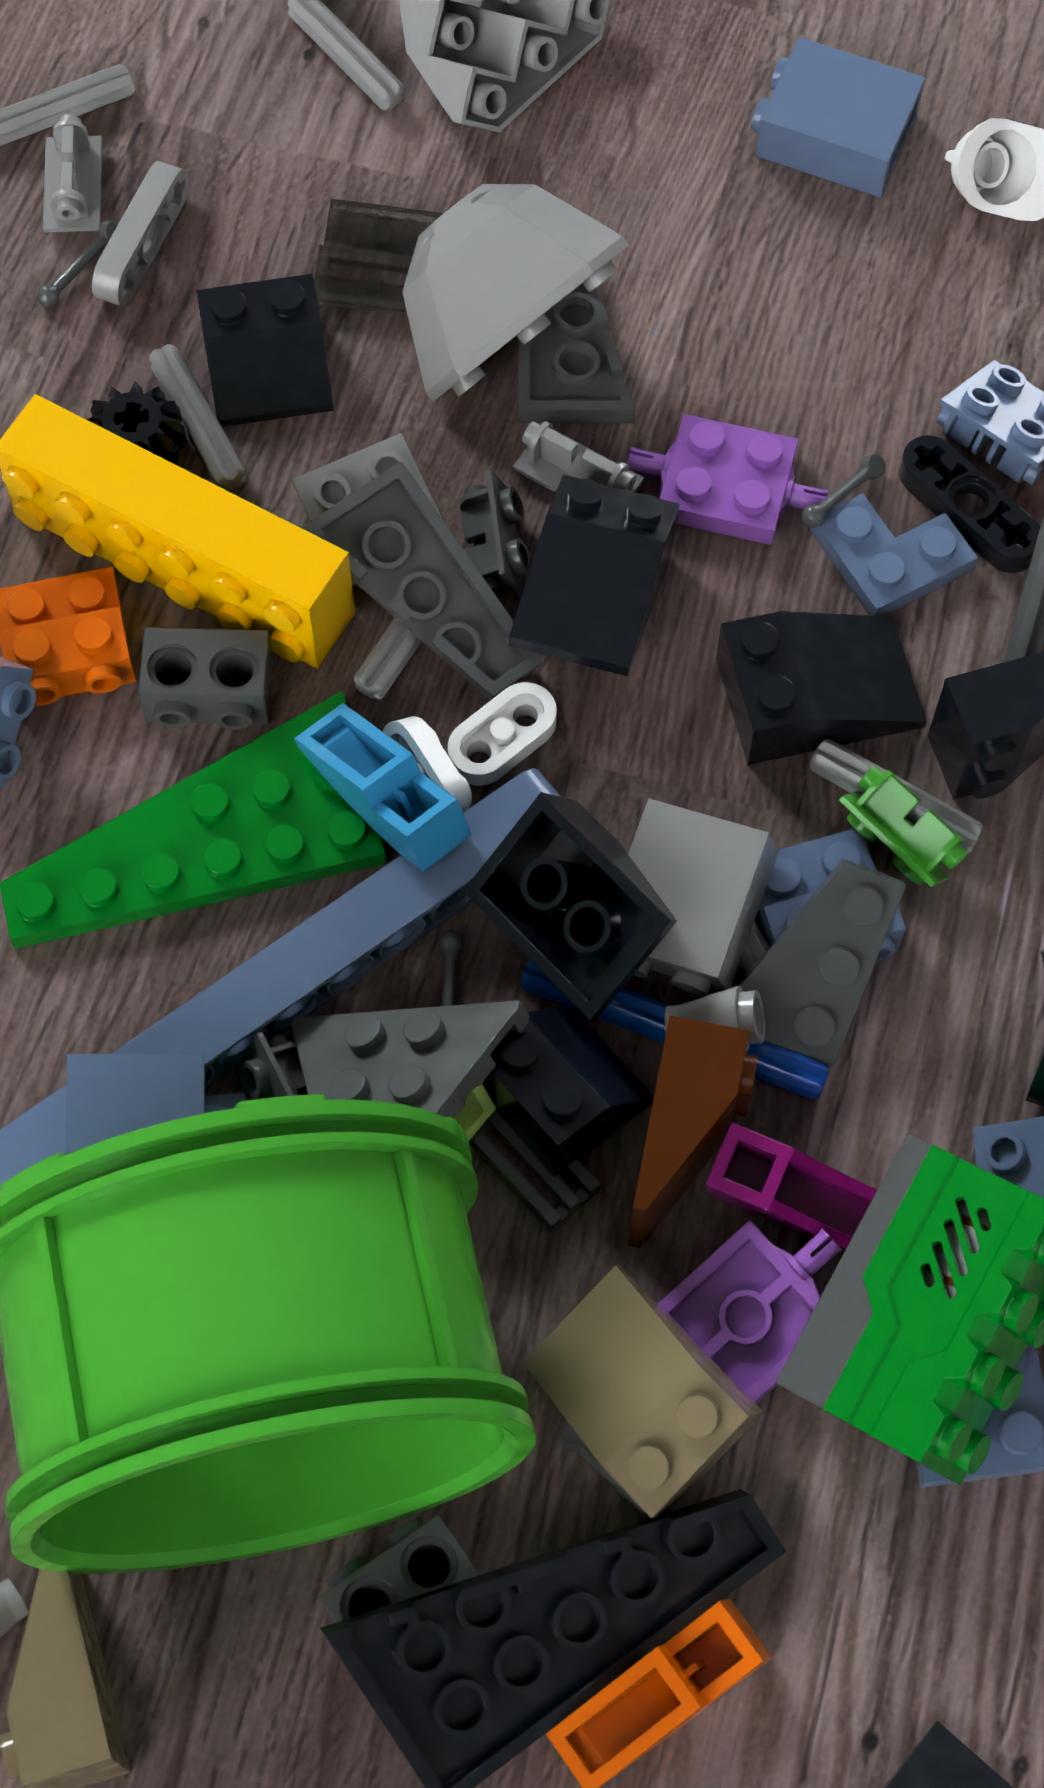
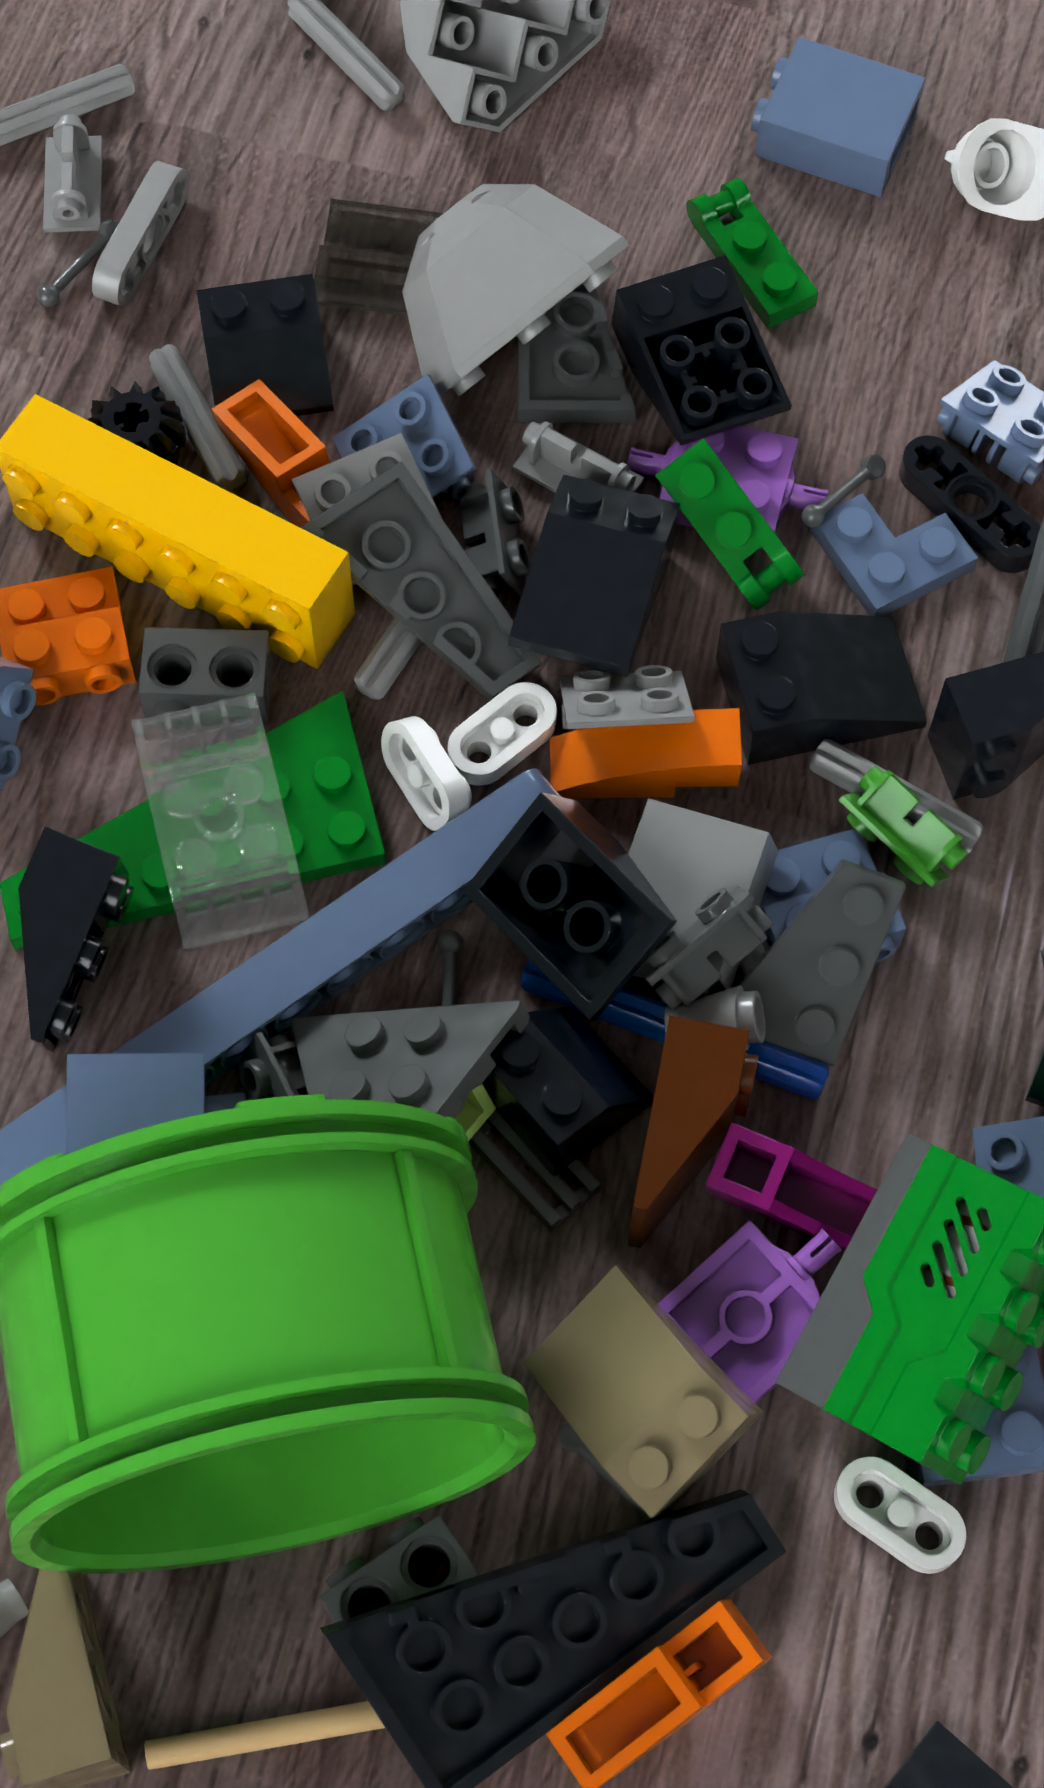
(64, 912): none -> black slope
(220, 822): none -> clear plate
(261, 1735): none -> tan bar
(271, 444): none -> orange slope
(385, 786): dark azure slope -> none
(428, 432): none -> sand blue hinge
(610, 700): none -> light grey hinge
(648, 758): none -> orange slope
(698, 351): none -> black slope
(720, 927): none -> dark grey hinge
(728, 522): none -> green plate
(756, 255): none -> green plate
(902, 1510): none -> white plate

